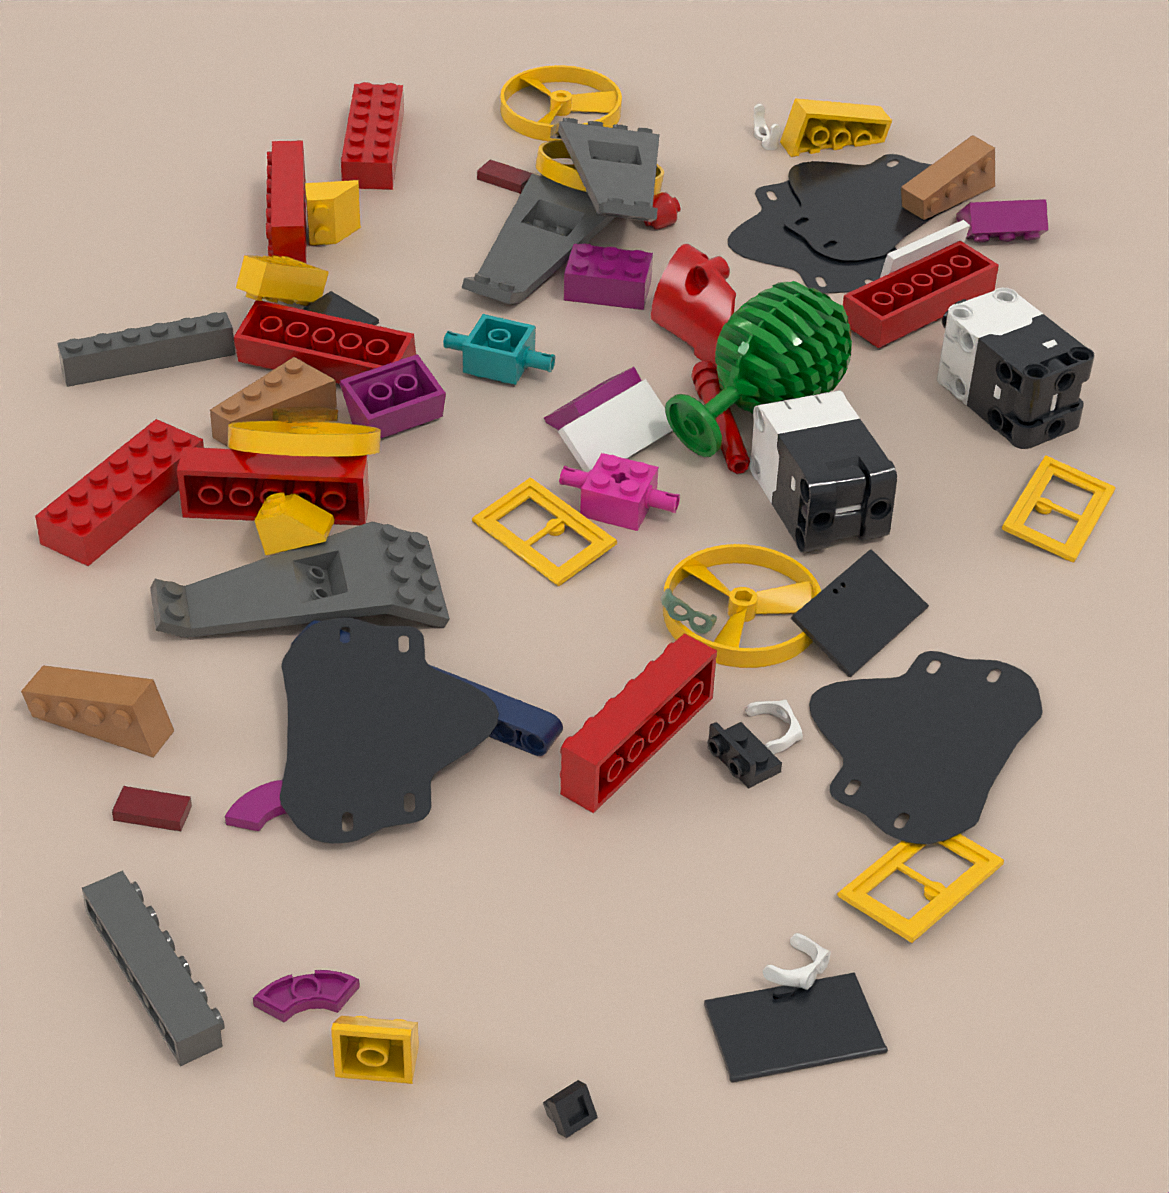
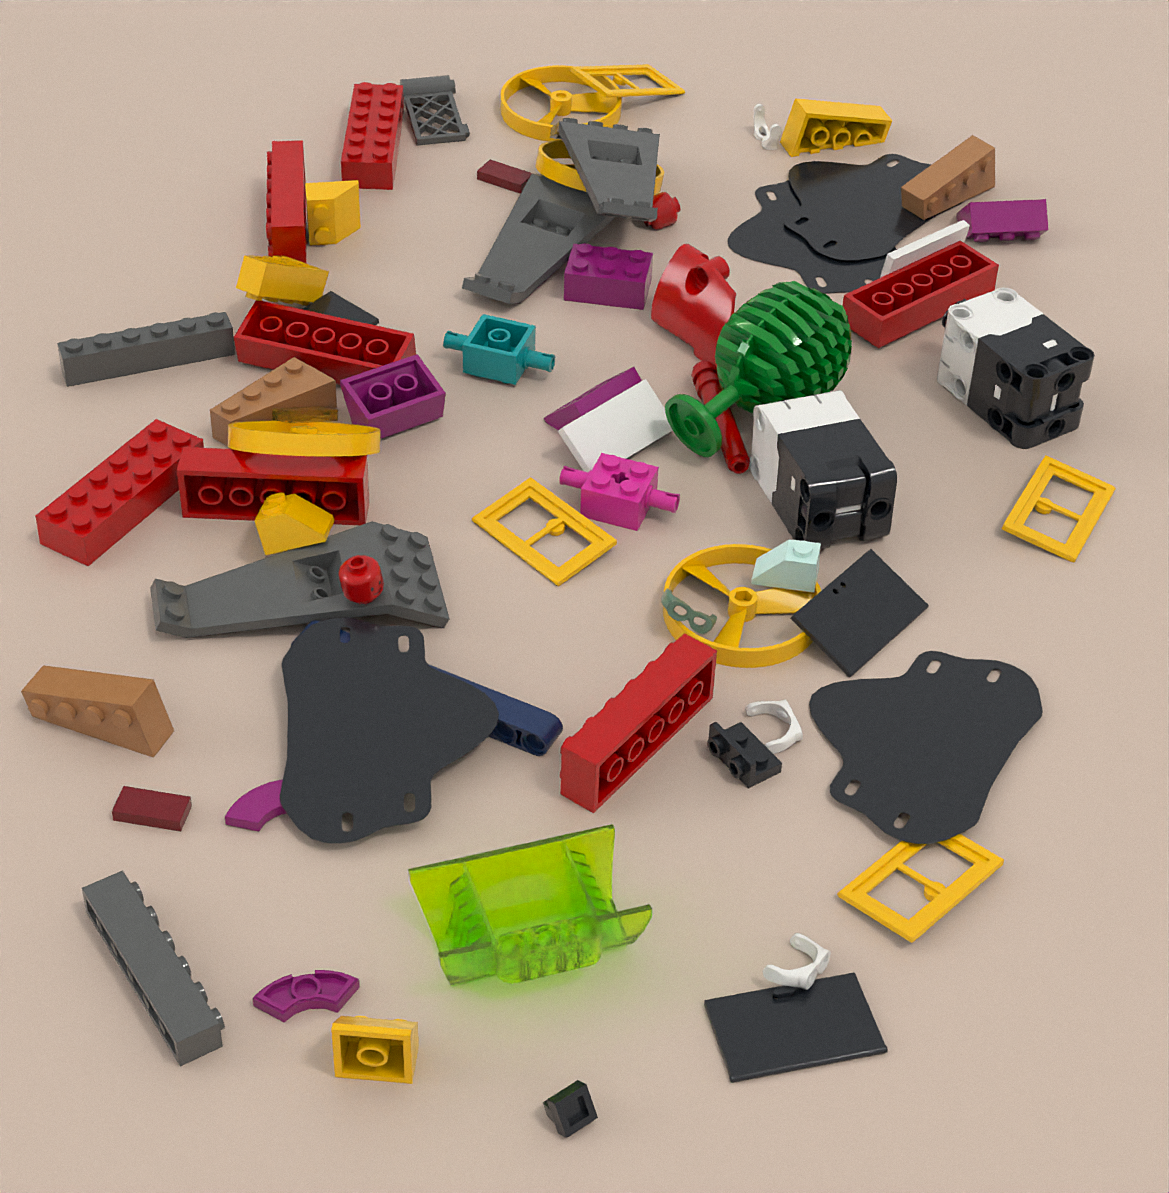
(361, 579): none -> red head
(428, 92): none -> dark grey piece
(526, 908): none -> clear neon green panel
(586, 72): none -> yellow door
(789, 566): none -> light aqua slope

